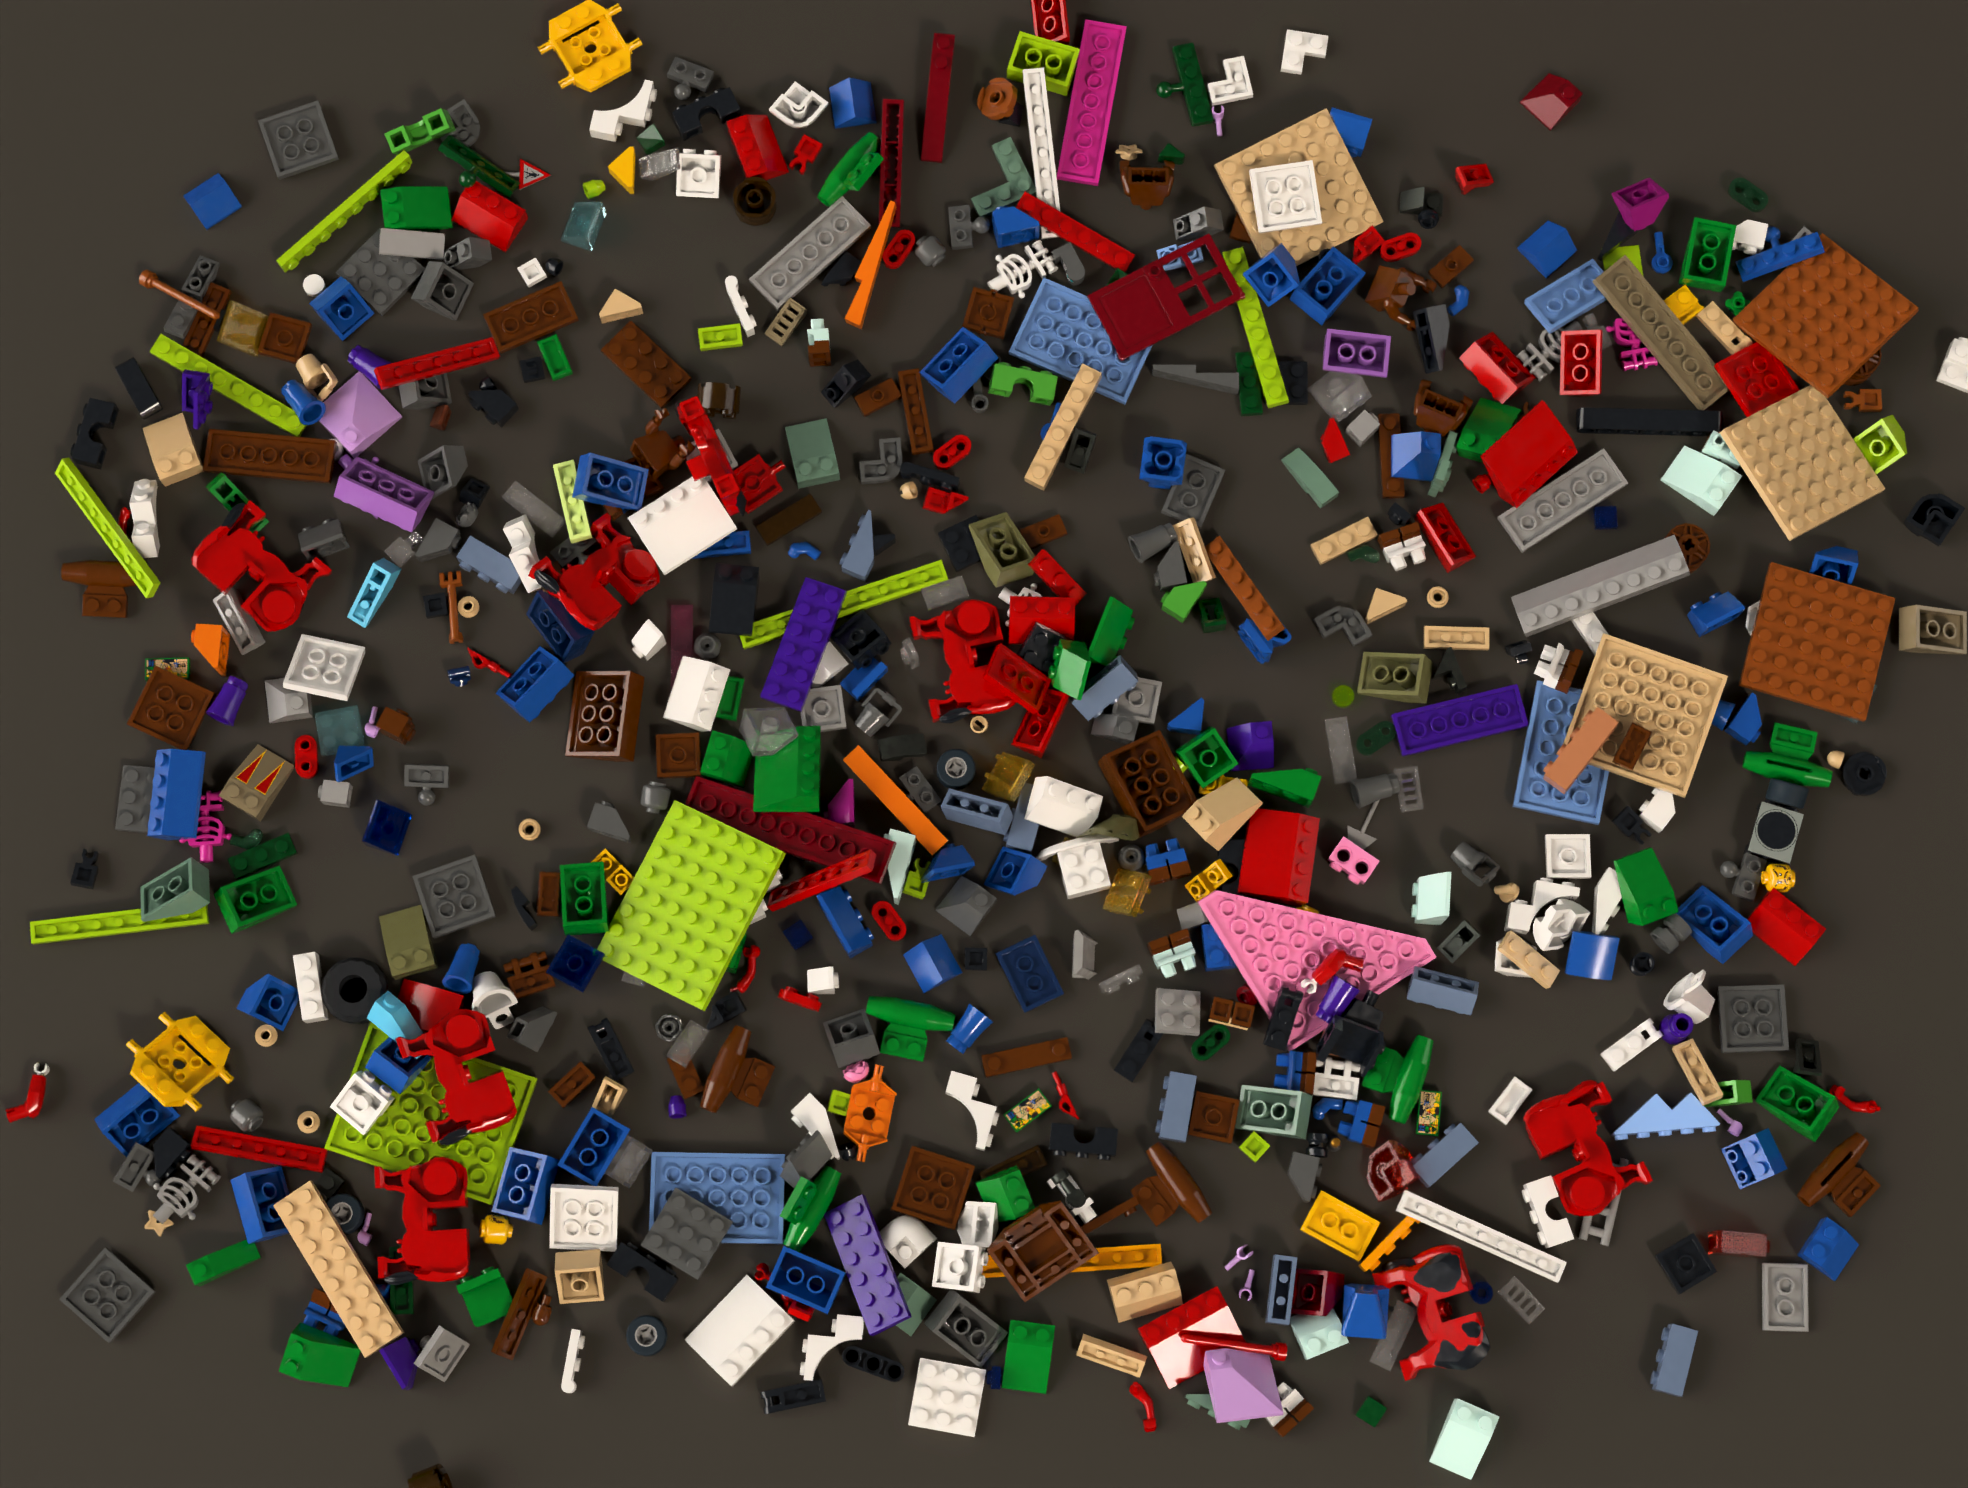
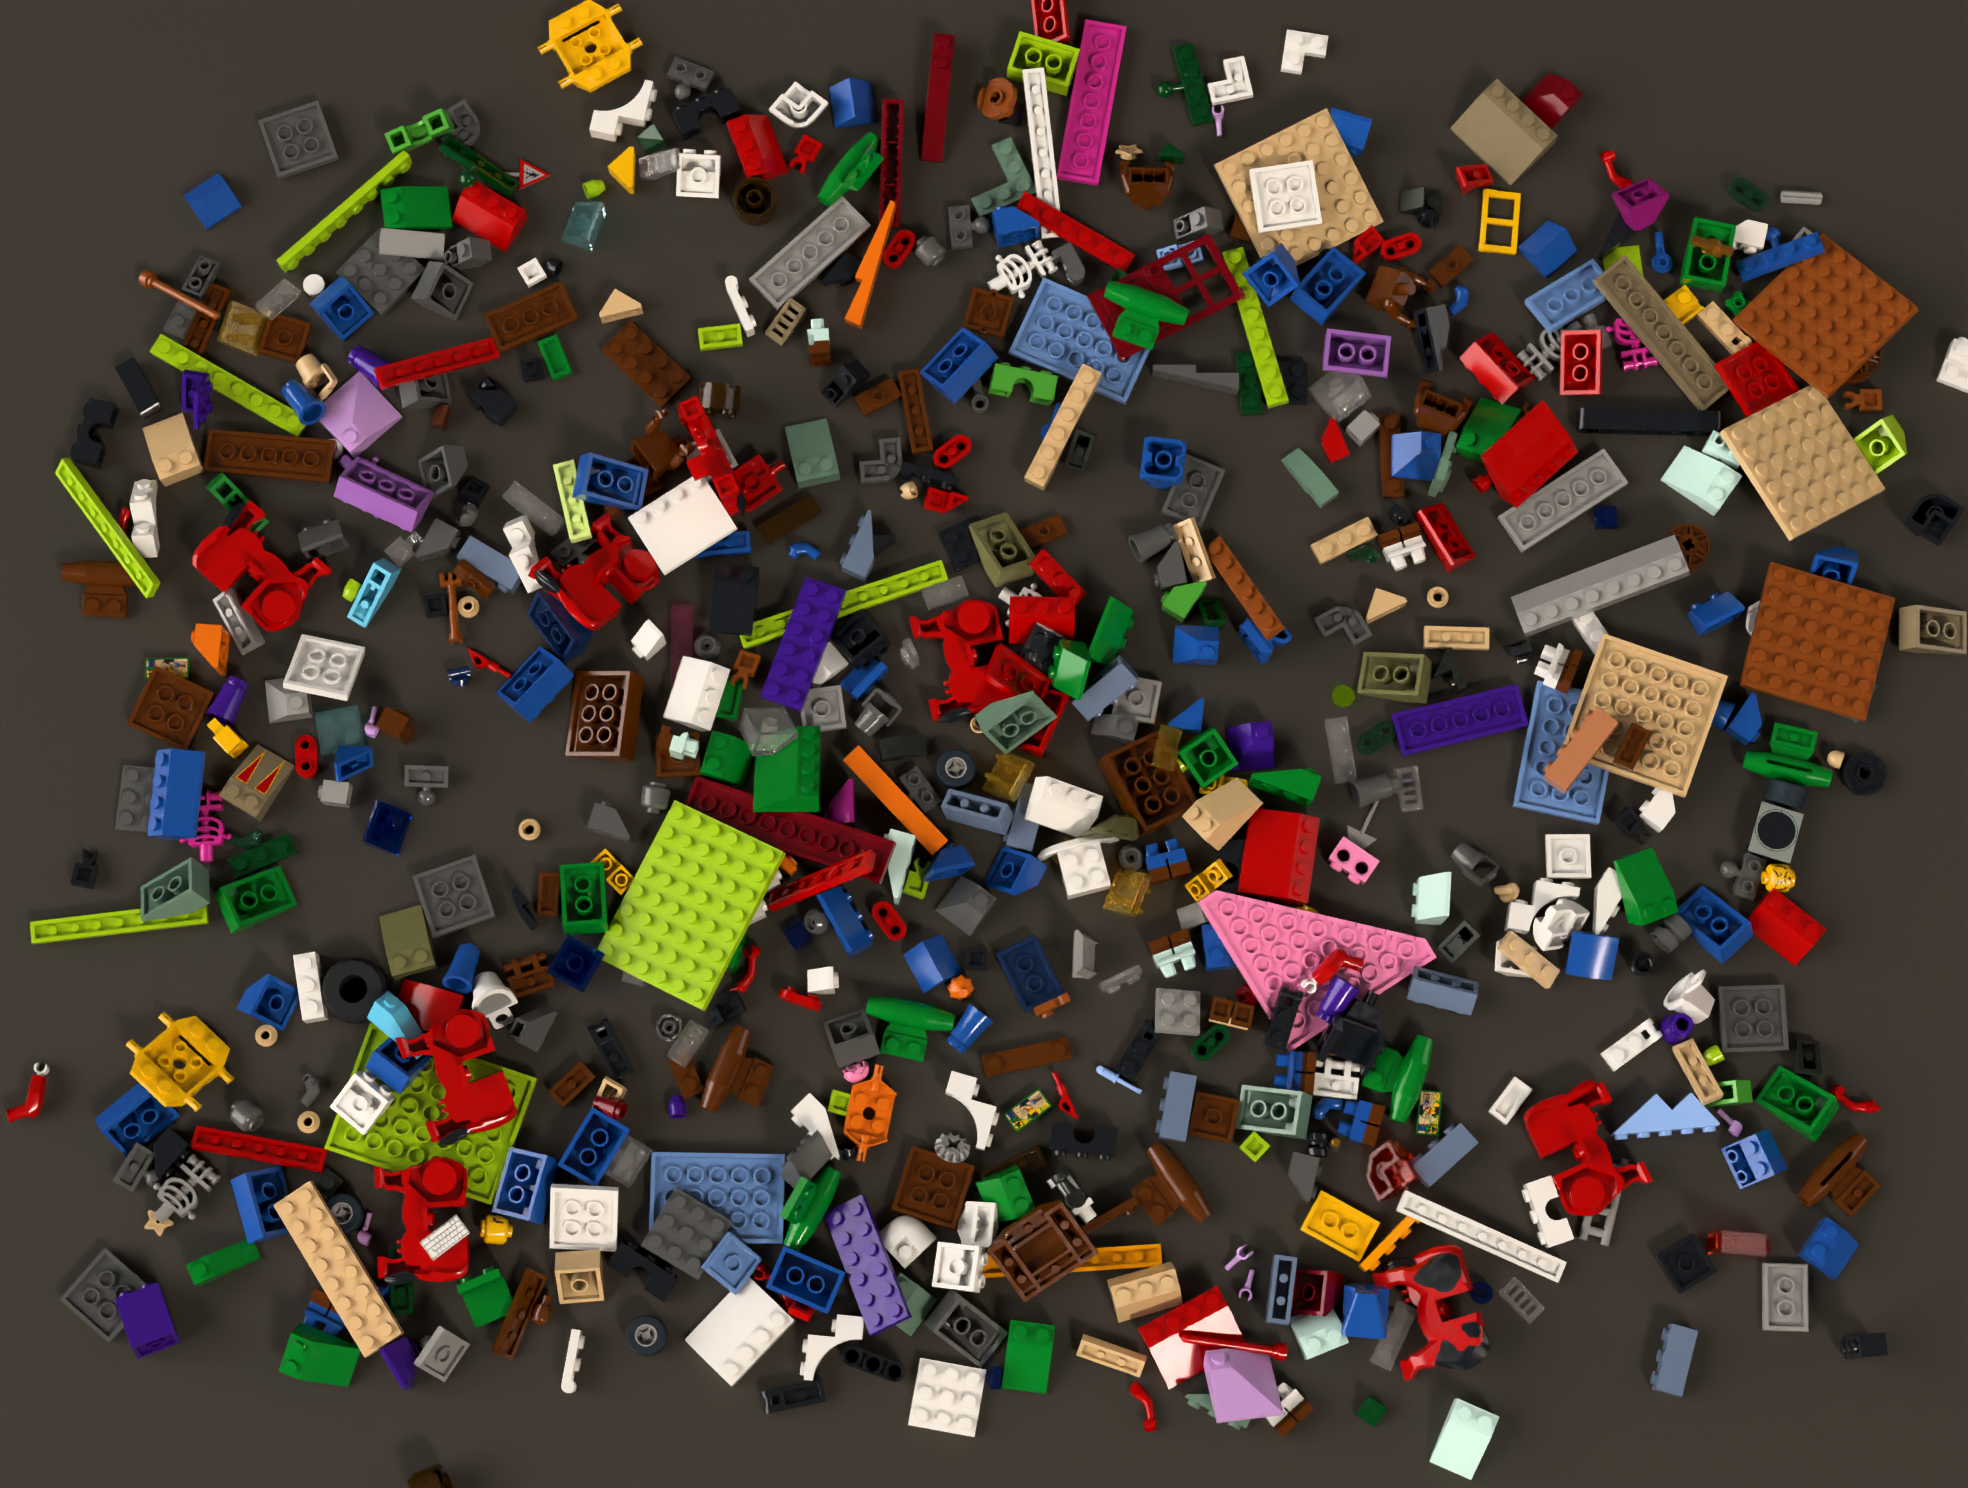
(147, 1320): none -> dark purple slope
(227, 738): none -> yellow piece
(278, 299): none -> clear plate
(312, 1087): none -> dark grey arm
(351, 590): none -> lime hose
(444, 1237): none -> white tile
(474, 579): none -> reddish brown plate
(612, 1107): none -> dark red cone
(676, 746): none -> light aqua hips
(731, 1263): none -> medium blue plate
(745, 666): none -> dark orange plate
(789, 866): none -> orange plate
(816, 921): none -> dark grey plate
(951, 1154): none -> light grey gear
(960, 987): none -> orange piece
(1014, 719): none -> sand green slope
(1046, 1009): none -> dark orange plate
(1115, 1078): none -> light blue piece
(1143, 311): none -> green plate
(1166, 748): none -> clear yellow slope
(1195, 645): none -> blue slope
(1489, 193): none -> yellow window
(1504, 132): none -> dark tan slope
(1607, 158): none -> red piece
(1712, 247): none -> clear orange plate
(1713, 1055): none -> lime hose
(1801, 197): none -> light grey axle
(1864, 1345): none -> black arch

